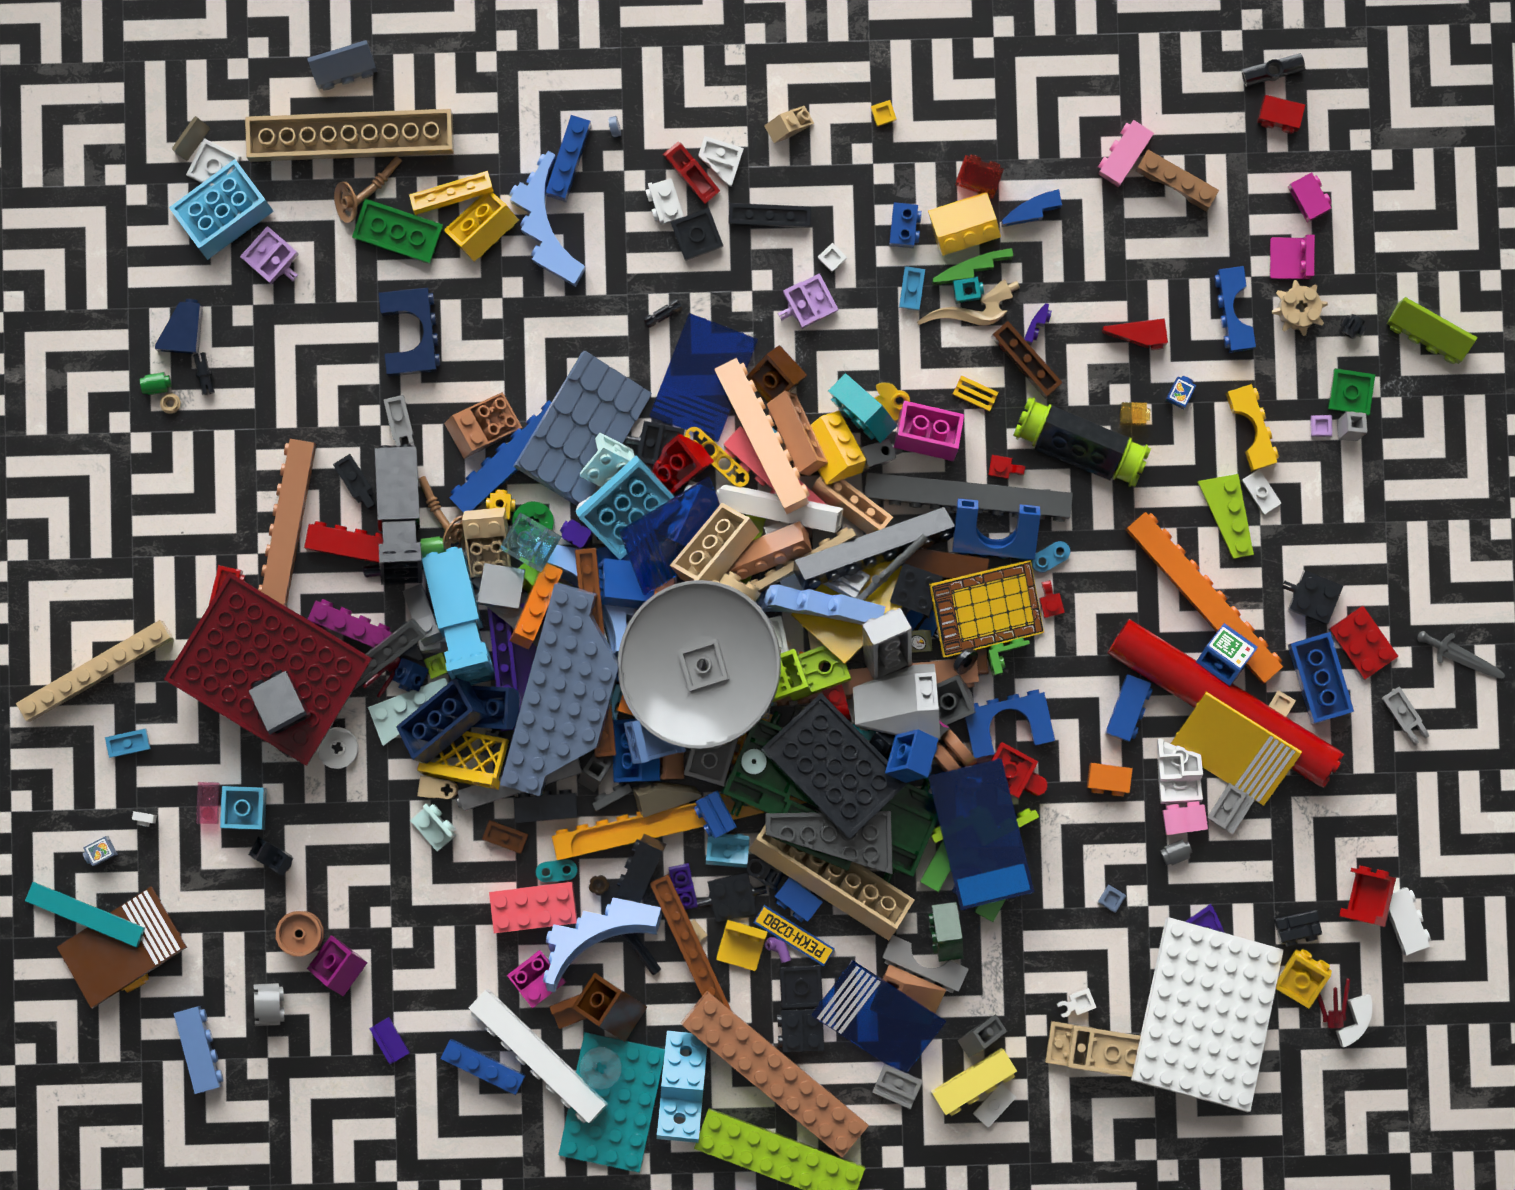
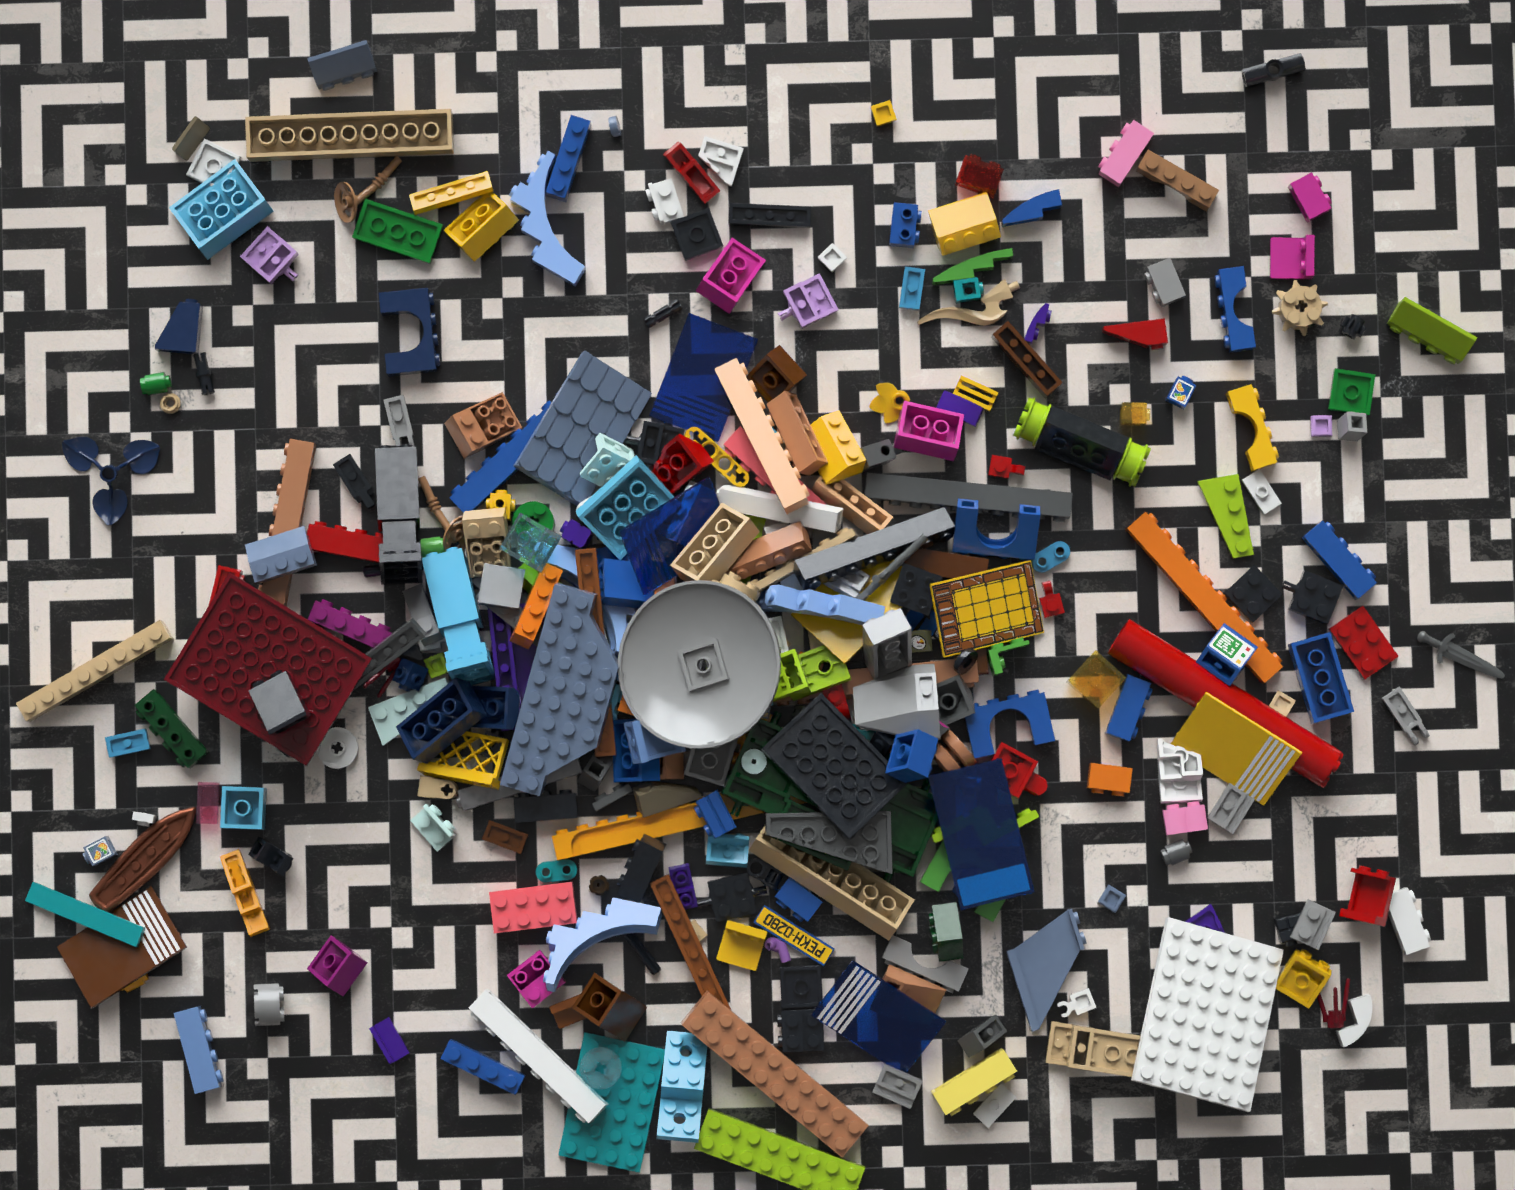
(110, 503): none -> dark blue plant
(142, 859): none -> copper piece
(171, 728): none -> dark green brick
(244, 892): none -> light orange slope
(280, 555): none -> sand blue slope
(288, 928): nougat wheel -> none
(730, 275): none -> dark pink slope
(788, 124): tan slope -> none
(862, 408): brick -> none
(954, 403): none -> dark purple slope
(1043, 964): none -> sand blue piece
(1096, 679): none -> clear yellow brick
(1164, 282): none -> light grey brick
(1253, 593): none -> black plate
(1281, 114): red brick -> none
(1312, 924): none -> light grey plate
(1339, 560): none -> blue brick

